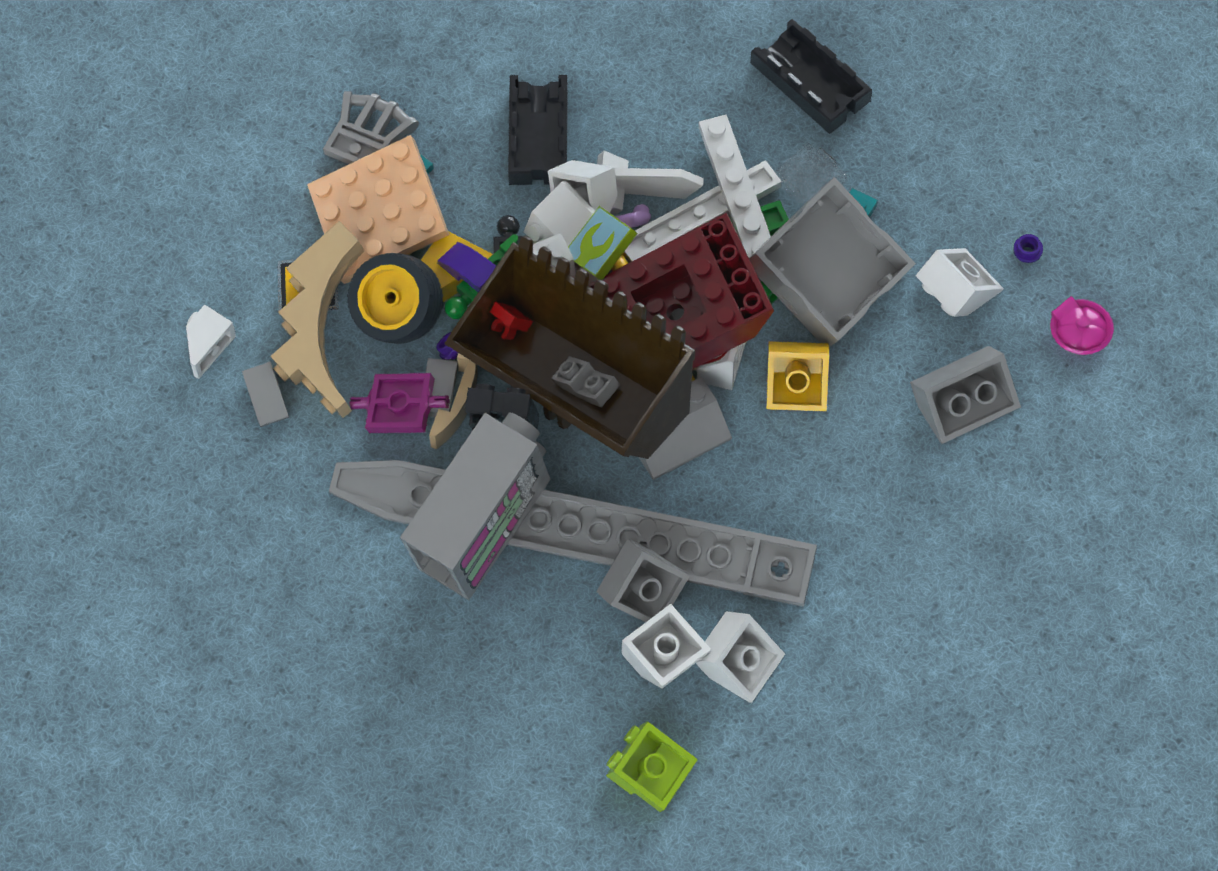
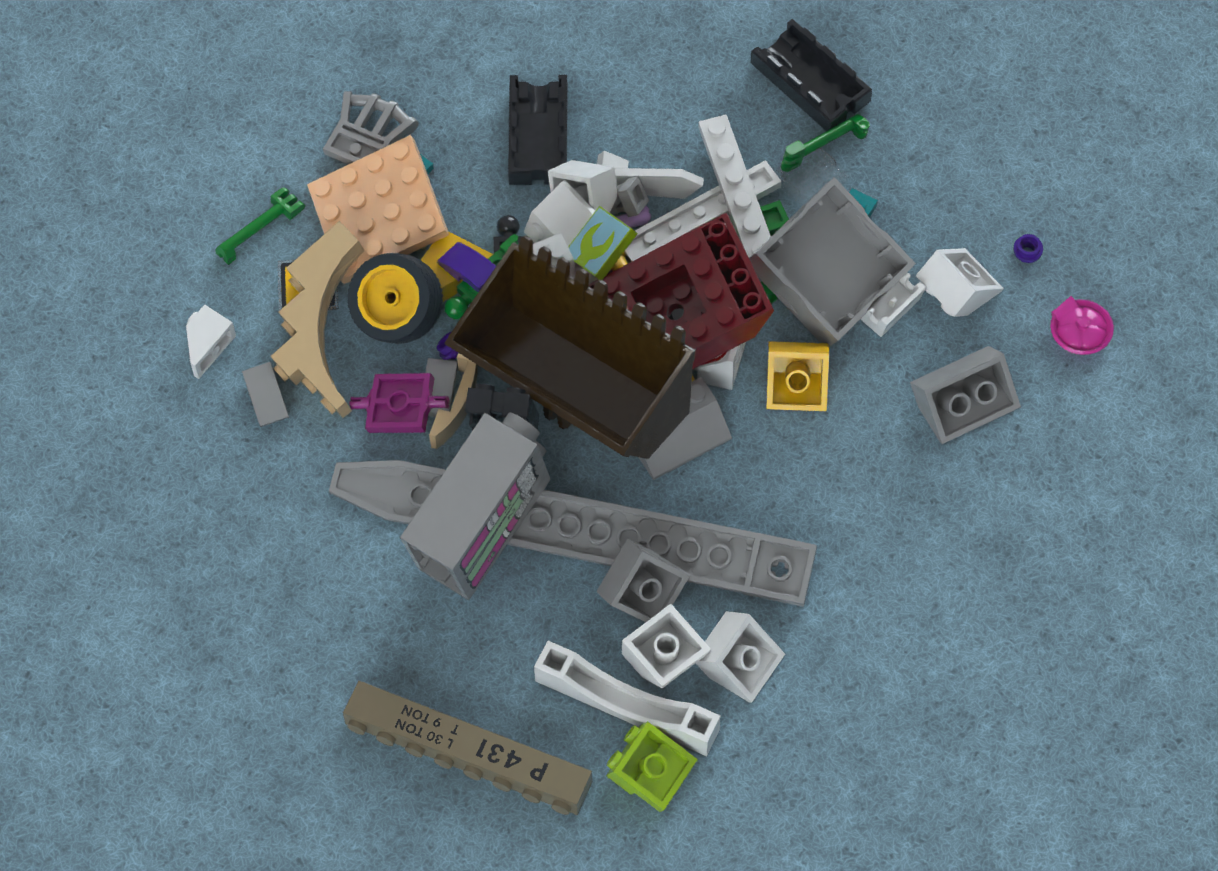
(282, 204): none -> green hinge
(467, 748): none -> dark tan brick
(510, 318): red tile -> none
(579, 679): none -> white arch
(584, 382): light grey slope -> none
(632, 196): none -> light grey tile
(796, 151): none -> green hinge
(893, 305): none -> white hinge

